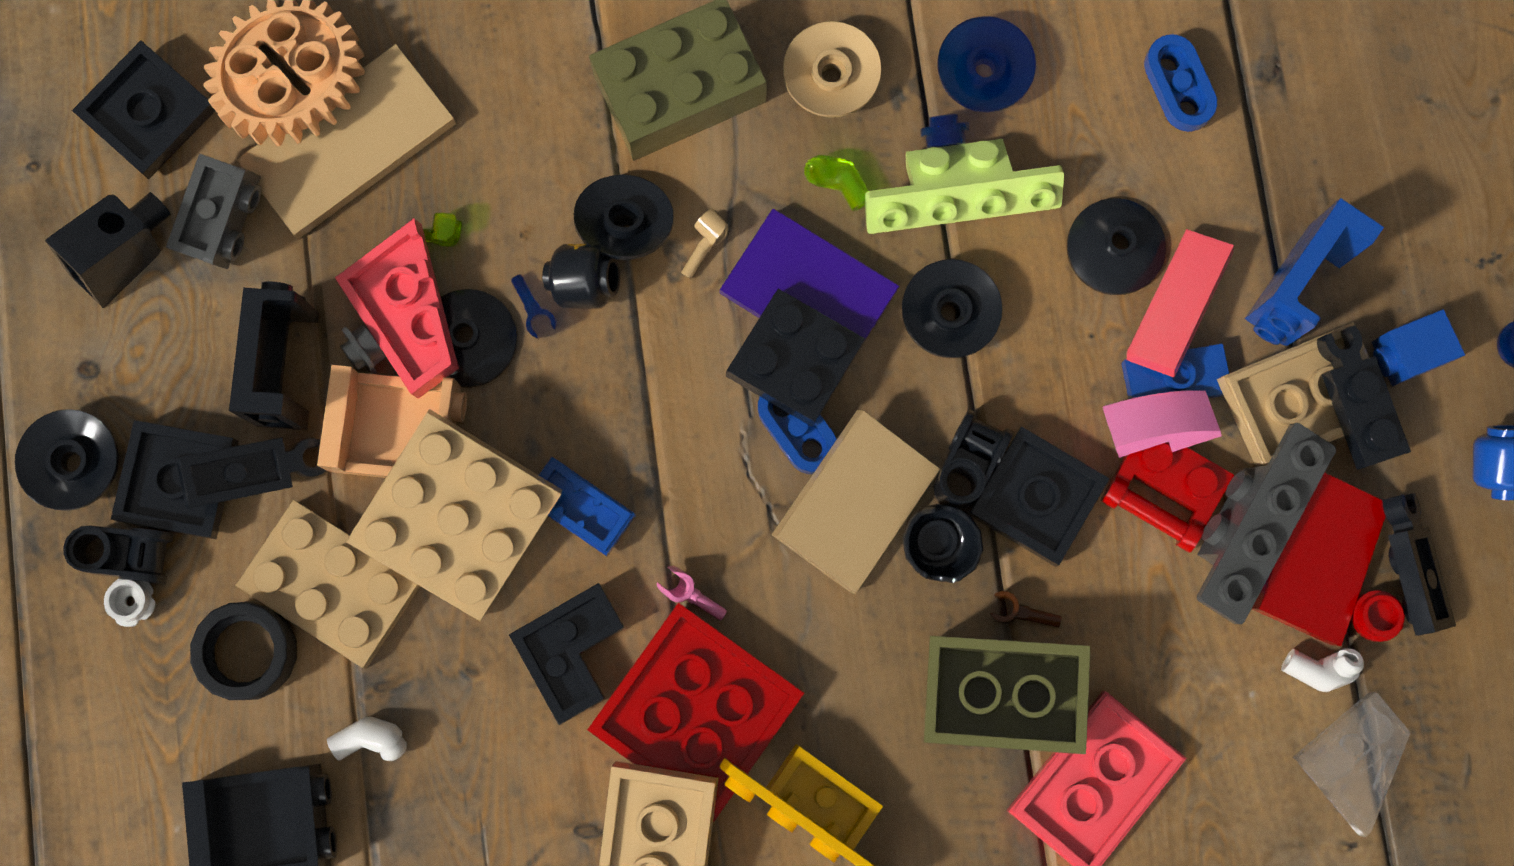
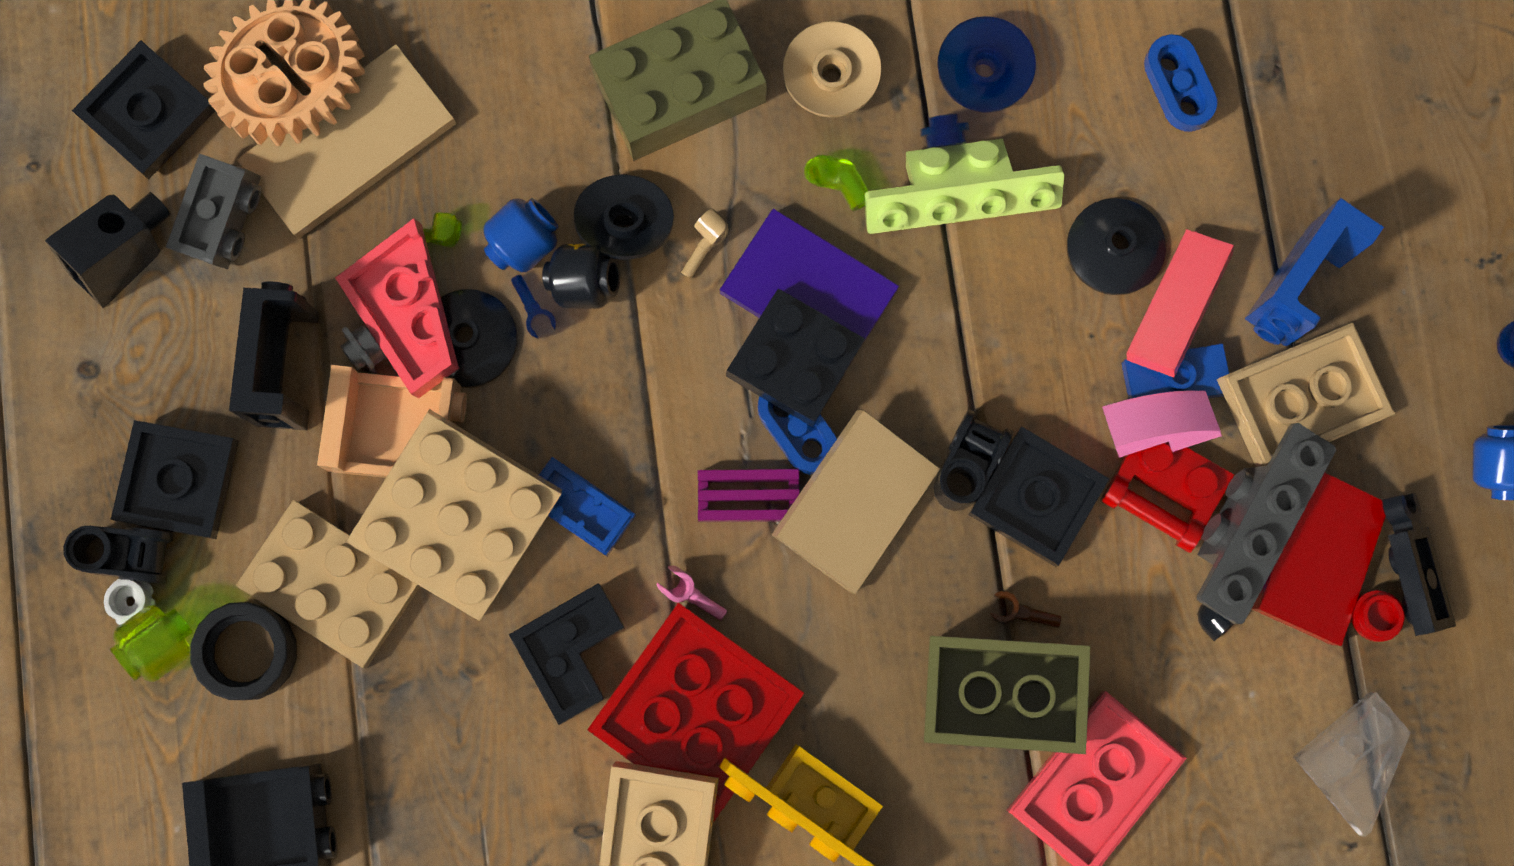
(44, 456): black dish -> none
(151, 643): none -> clear neon green head
(242, 471): black plate -> none
(371, 734): white arm -> none
(520, 235): none -> blue head
(760, 475): none -> magenta tile
(943, 543): black hair -> none
(957, 285): black dish -> none
(1212, 623): none -> black hinge
(1327, 673): white arm -> none
(1361, 401): black plate -> none
(1417, 348): blue brick -> none

